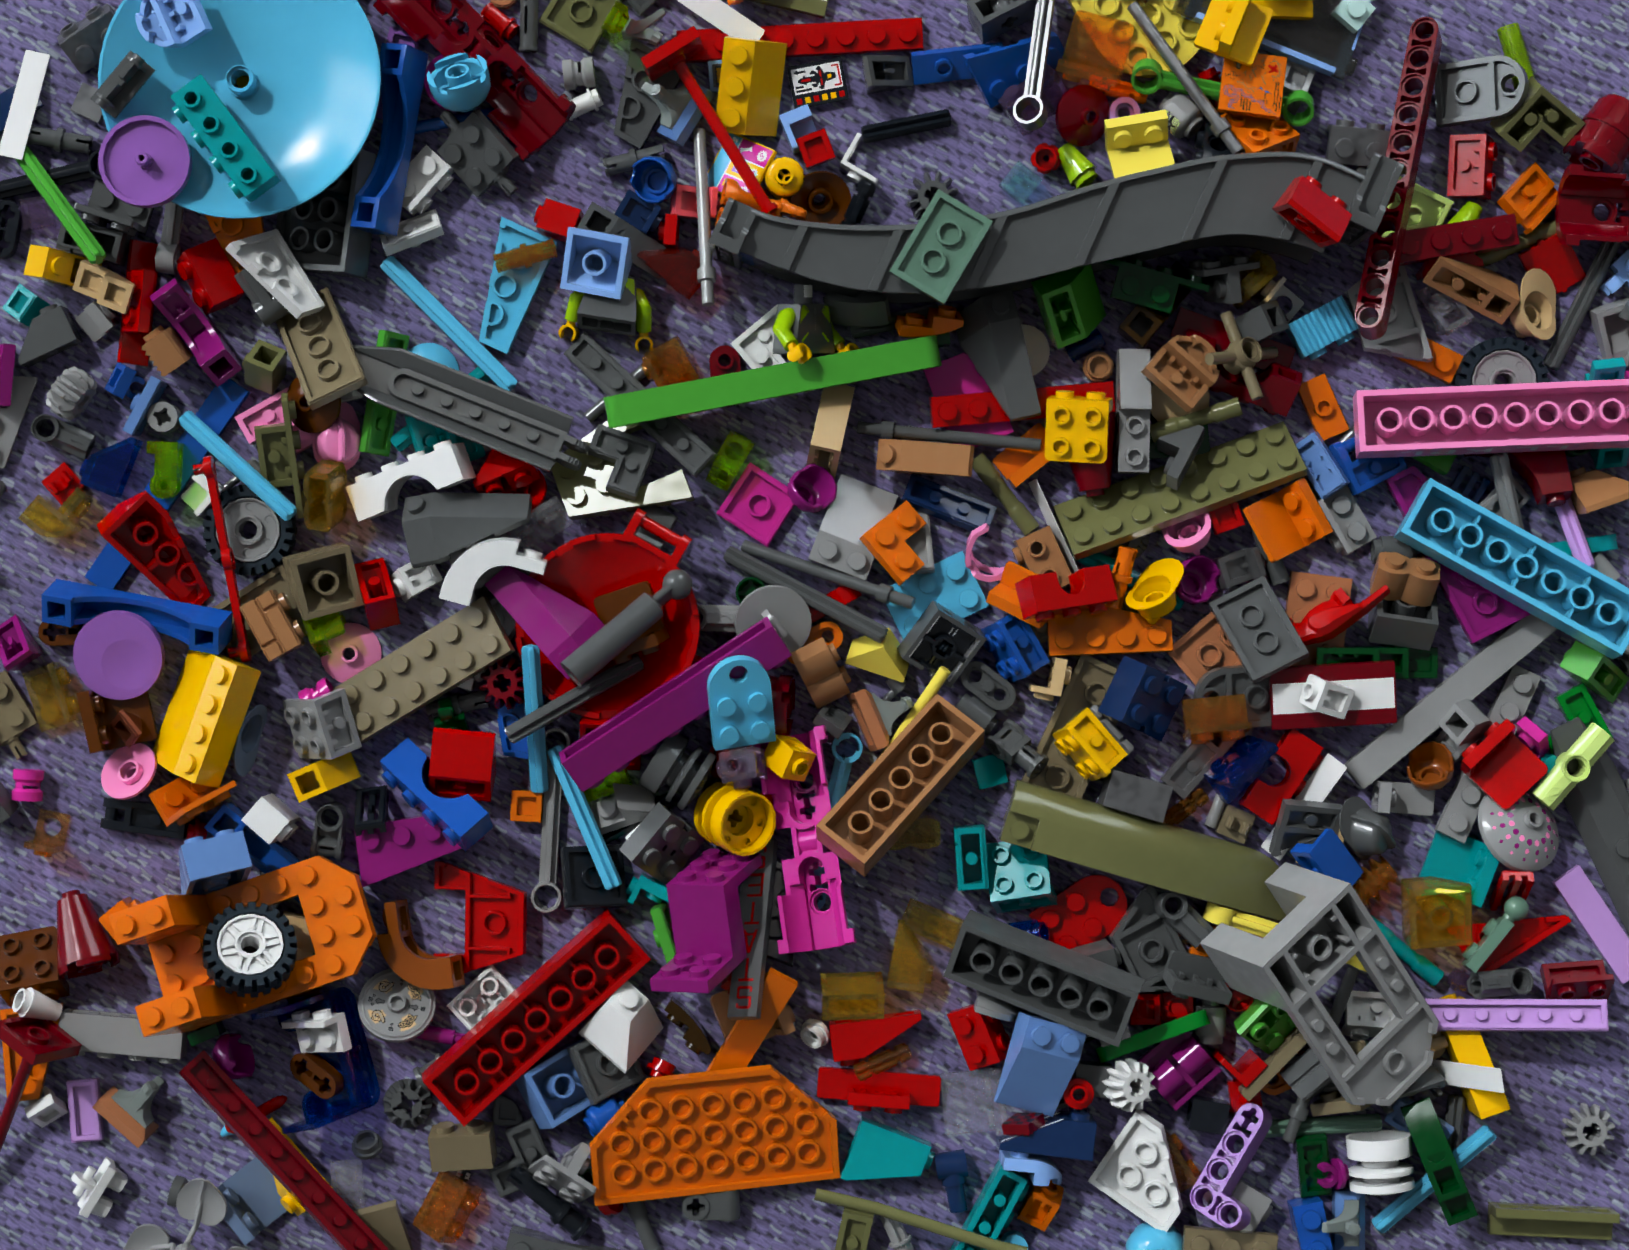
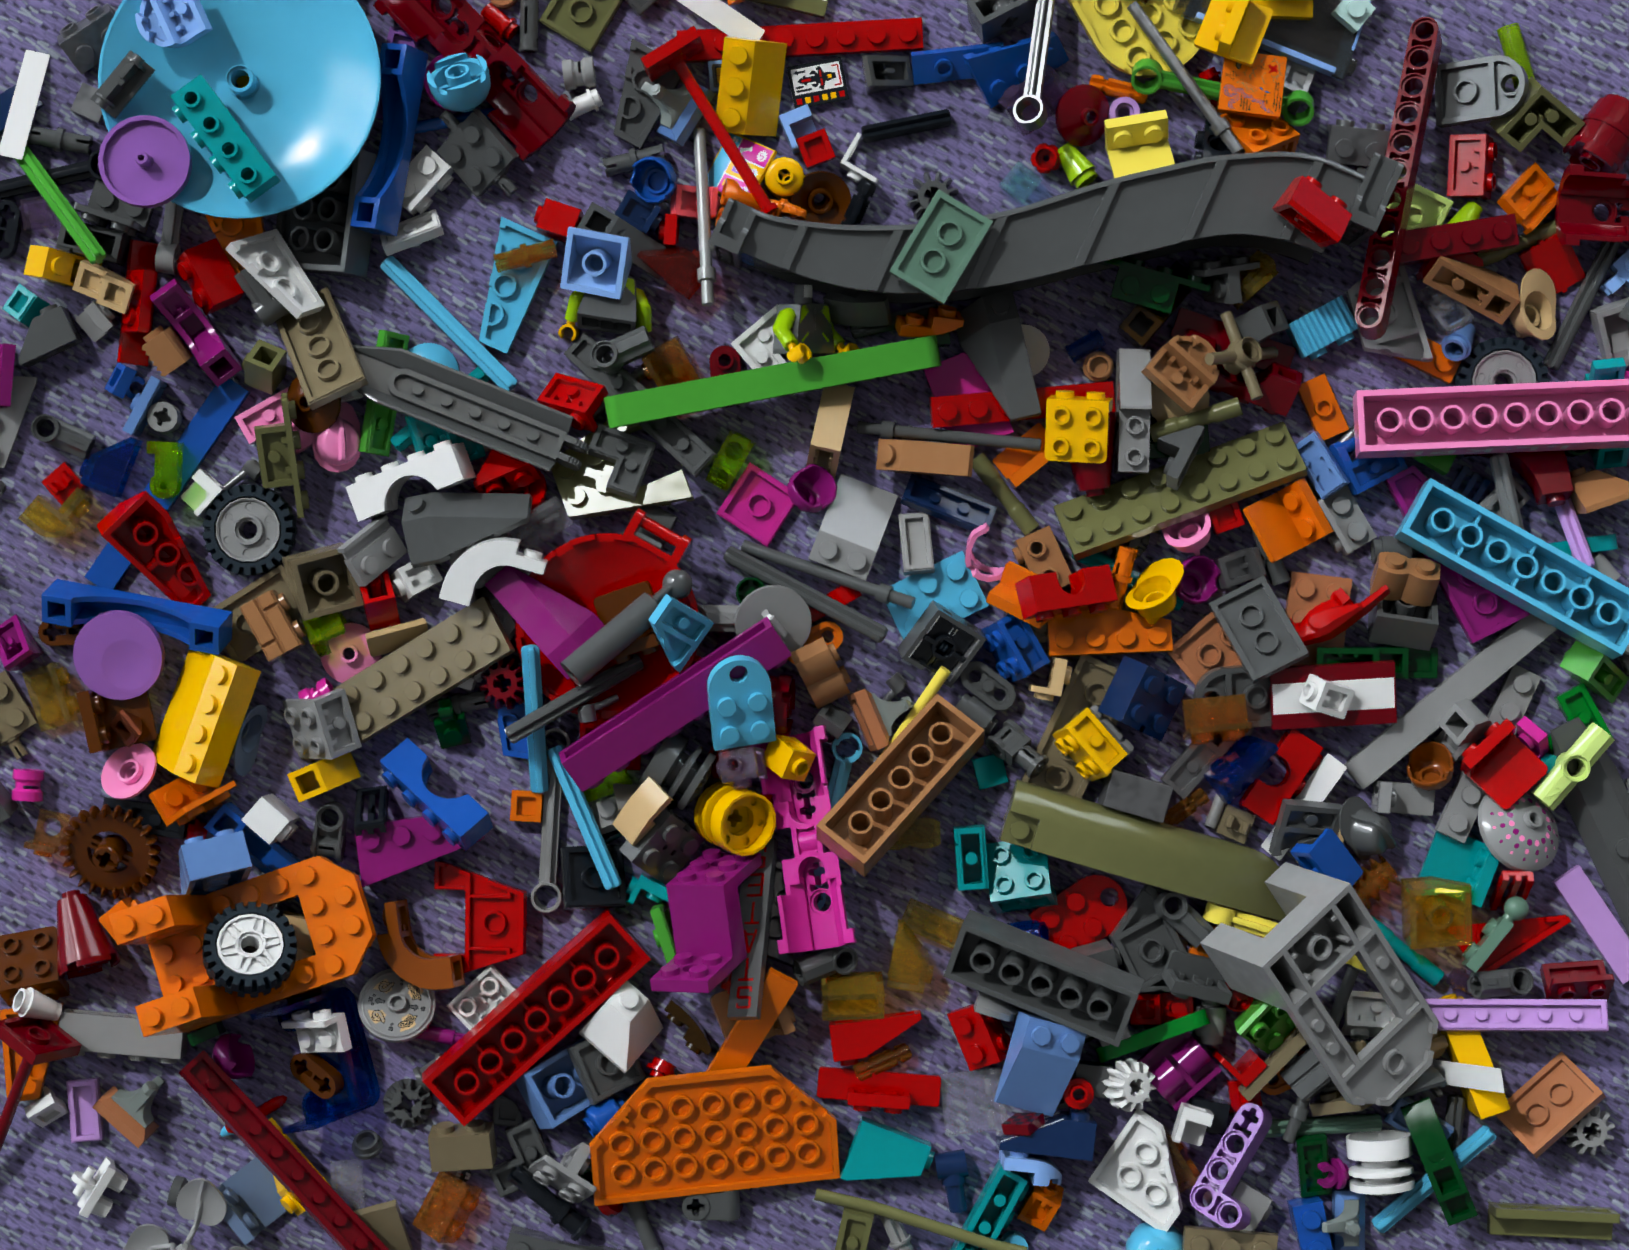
(71, 393): light grey gear -> none
(110, 850): none -> reddish brown gear
(227, 557): red piece -> none
(237, 465): medium azure axle -> none
(325, 496): clear yellow brick -> none
(372, 550): none -> light grey plate
(394, 637): none -> tan slope
(462, 763): red slope -> none
(575, 398): none -> red bracket
(587, 712): none -> flat silver hand
(621, 27): piece -> none
(625, 348): none -> dark grey piece
(640, 810): none -> tan slope
(678, 630): none -> medium azure wing
(815, 1033): white plate -> none
(824, 964): none -> dark grey piece
(878, 657): light yellow slope -> none
(889, 544): orange plate -> none
(1050, 520): white sticker -> none
(1069, 304): bright green slope -> none
(1096, 50): clear orange bracket -> none
(1182, 114): light grey head -> none
(1191, 1124): none -> white panel
(1276, 289): white bracket -> none
(1459, 344): none -> medium blue cone
(1550, 1104): none -> nougat plate

